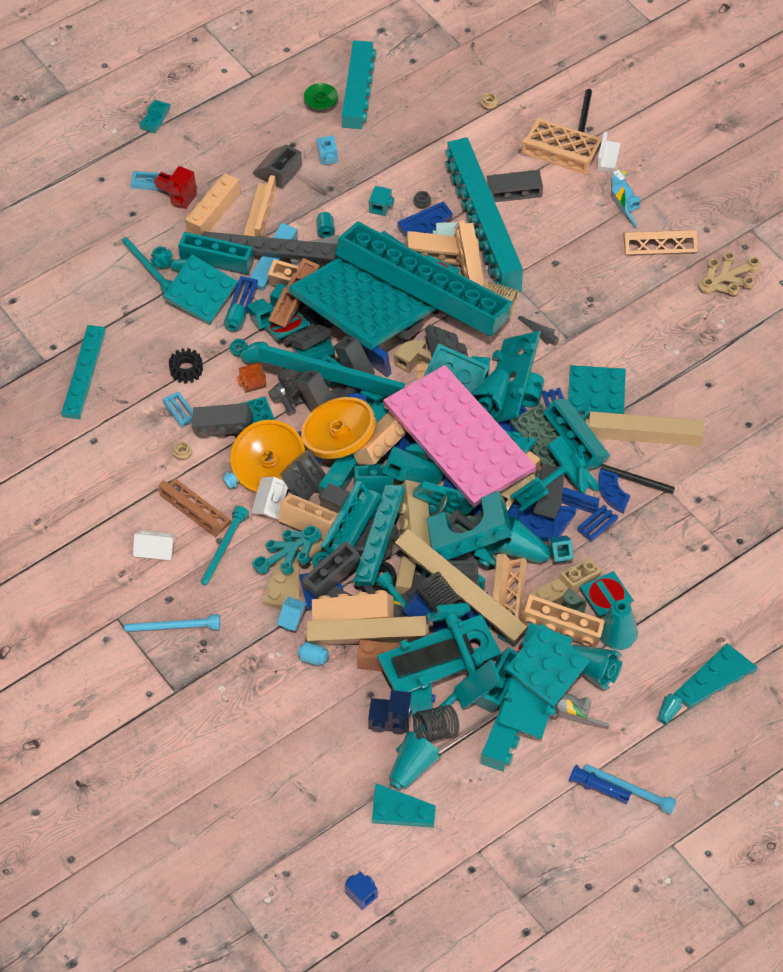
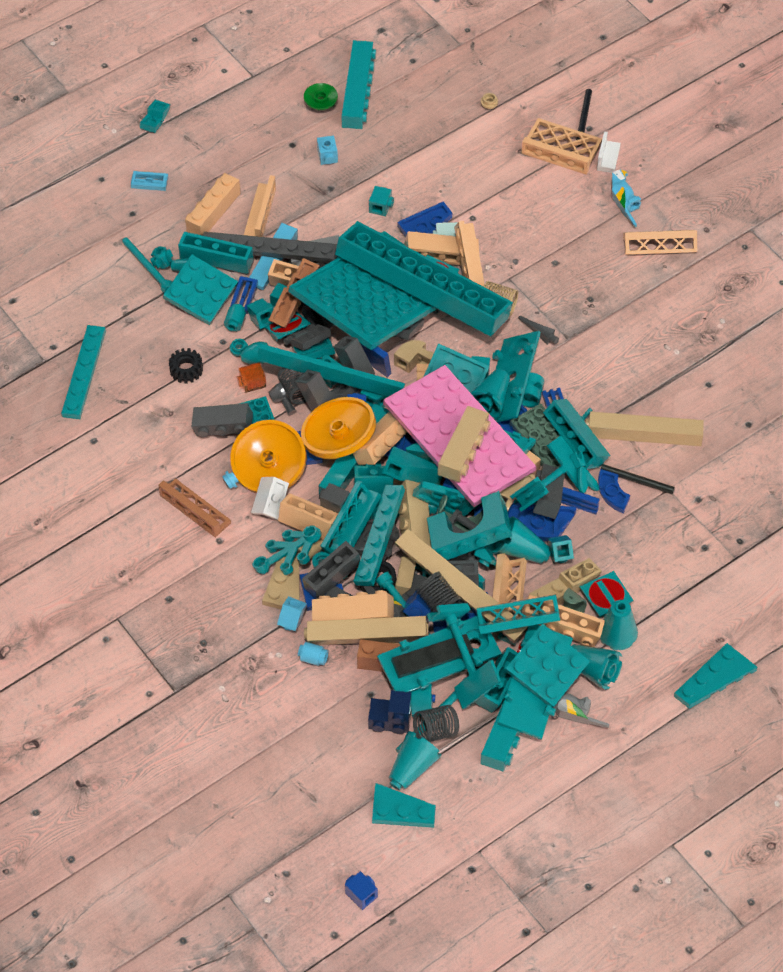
(153, 544): white panel -> none
(180, 186): red brick -> none
(182, 446): tan plate -> none
(186, 420): medium azure tile -> none
(211, 622): medium azure piece -> none
(239, 515): teal piece -> none
(281, 163): dark grey slope -> none
(303, 475): dark grey slope -> none
(325, 225): teal brick -> none
(422, 199): dark grey plate -> none
(437, 335): dark grey plate -> none
(463, 444): none -> tan brick
(484, 214): teal brick -> none
(505, 624): none -> teal fence
(515, 185): dark grey brick -> none
(590, 781): blue pin -> none
(597, 389): teal plate -> none
(606, 513): blue tile -> none
(667, 804): medium azure piece -> none
(669, 708): teal cone -> none
(753, 266): tan plant -> none

